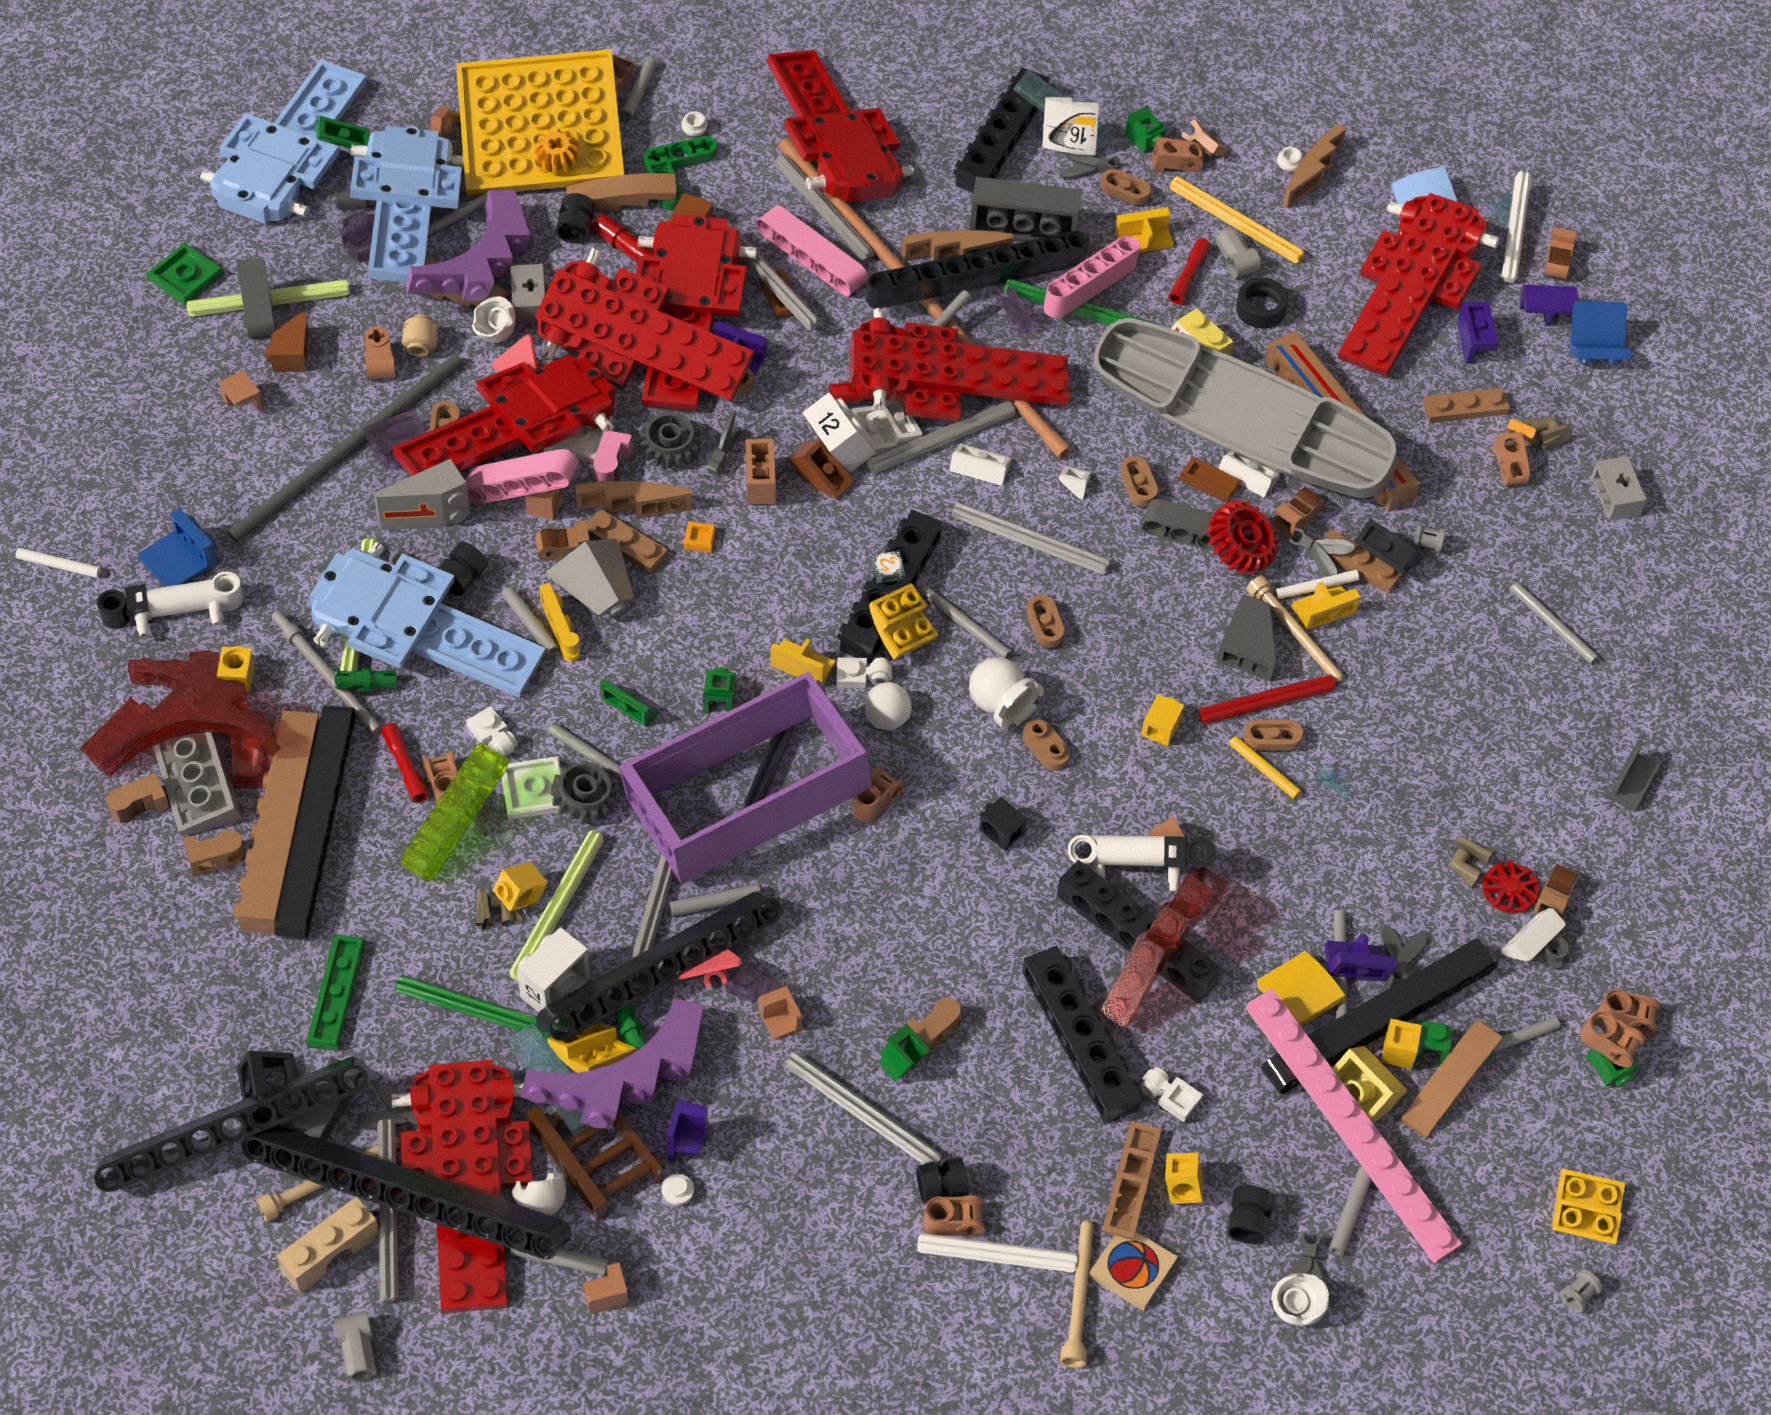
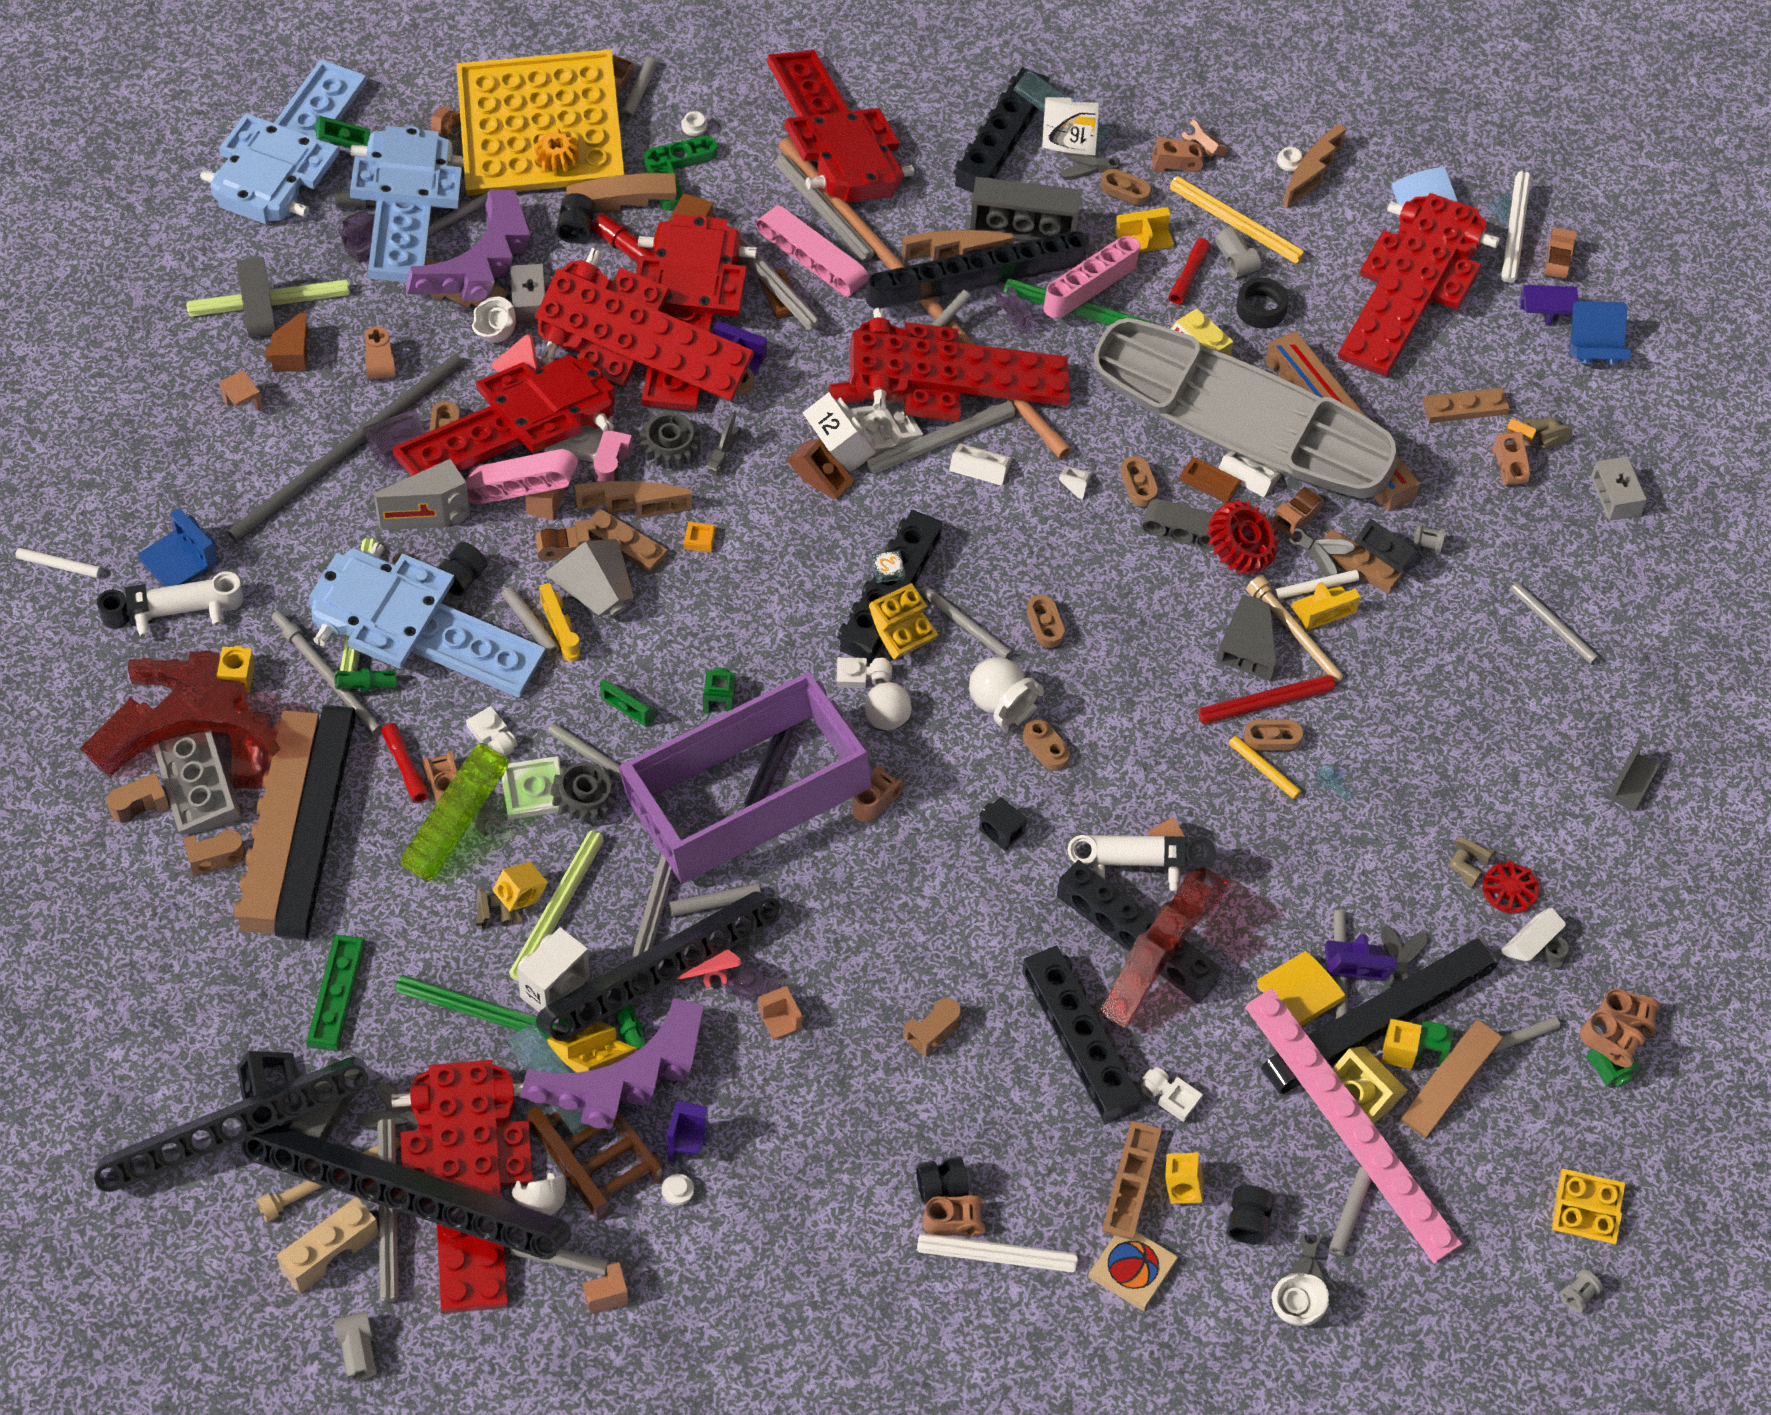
(185, 273): green tile -> none
(419, 335): tan head -> none
(760, 471): nougat brick -> none
(800, 659): yellow panel -> none
(862, 1109): light grey axle -> none
(902, 1052): green window -> none
(1030, 538): light grey axle -> none
(1073, 1352): tan piece -> none
(1144, 129): green window -> none
(1162, 719): yellow brick -> none
(1476, 329): dark purple panel -> none
(1557, 890): leg -> none

